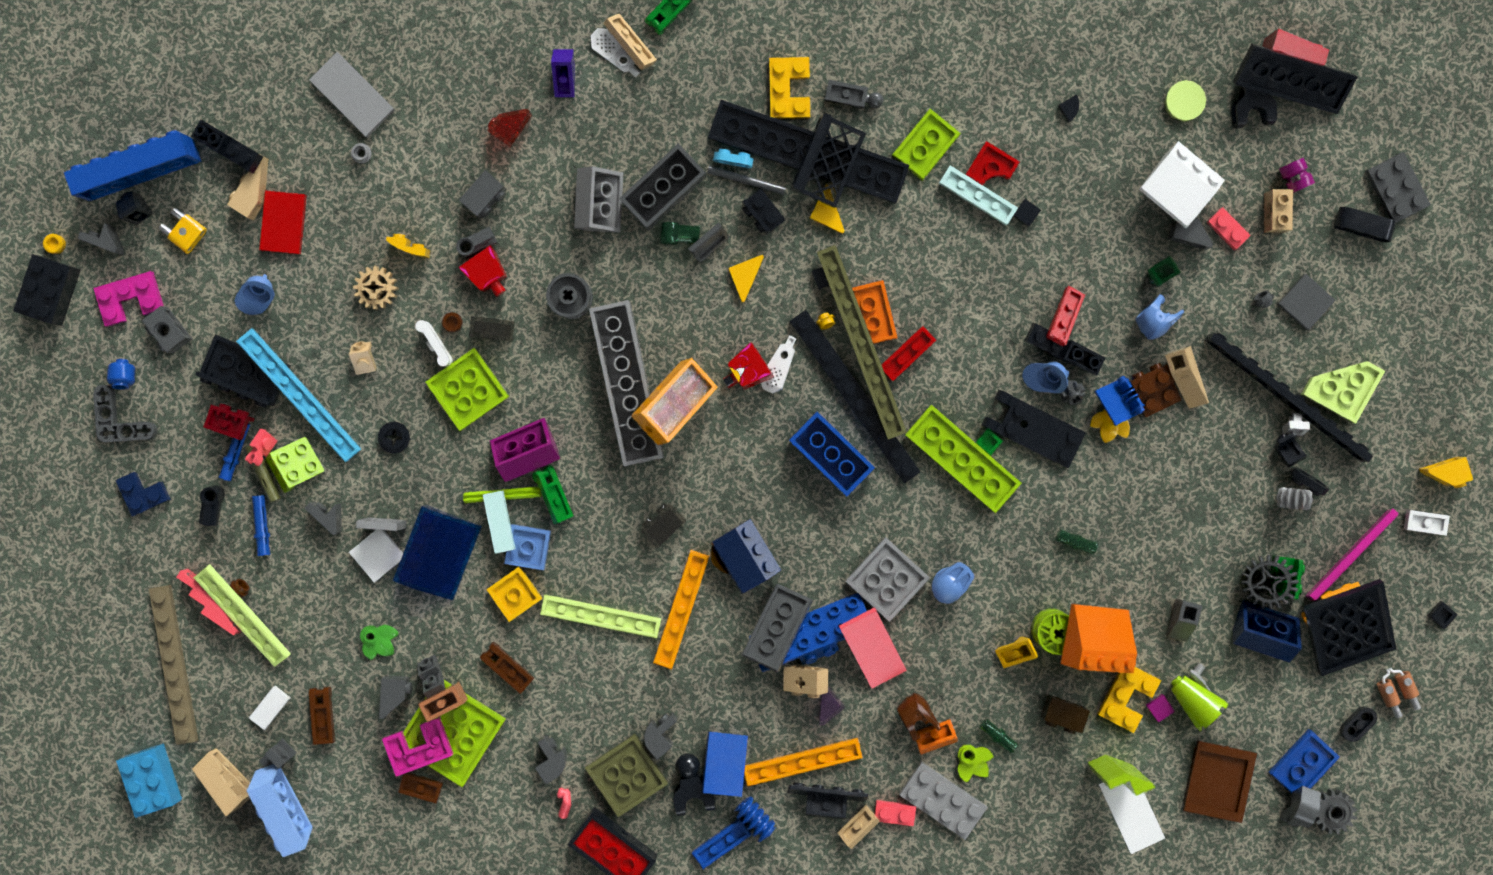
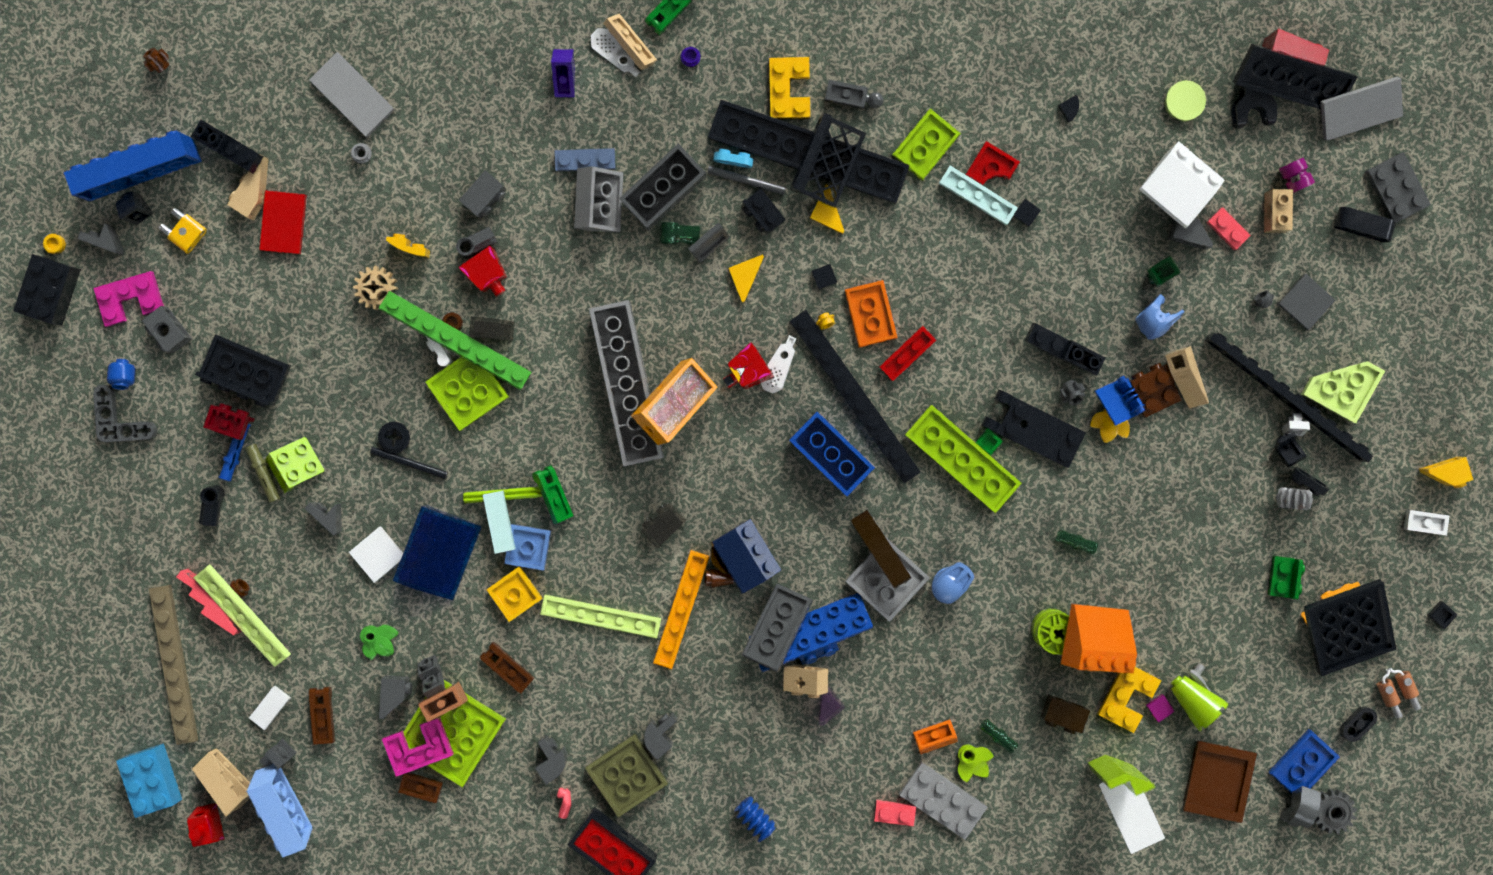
(140, 499): dark blue plate -> none
(156, 60): none -> reddish brown gear
(205, 825): none -> red torso
(255, 295): medium blue piece -> none
(261, 529): blue pin -> none
(262, 446): coral plate -> none
(298, 395): medium azure tile -> none
(362, 358): tan bracket -> none
(381, 524): light grey tile -> none
(409, 462): none -> black bar
(454, 340): none -> bright green plate
(509, 125): clear red slope -> none
(524, 450): magenta slope -> none
(560, 288): dark grey wheel -> none
(572, 159): none -> sand blue plate
(690, 56): none -> dark purple plate
(690, 784): black piece -> none
(715, 578): none -> reddish brown cone
(721, 843): blue tile -> none
(724, 764): blue tile -> none
(802, 762): light orange tile -> none
(827, 802): black bracket -> none
(858, 827): tan plate -> none
(861, 342): olive plate -> none
(872, 648): coral tile -> none
(881, 549): none -> dark brown slope
(915, 709): reddish brown helmet -> none
(1016, 652): yellow slope -> none
(1046, 377): medium blue piece -> none
(1065, 316): tile -> none
(1183, 619): dark grey slope -> none
(1265, 571): dark grey gear -> none
(1267, 631): dark blue slope -> none
(1352, 554): dark pink tile -> none
(1361, 108): none -> light grey tile

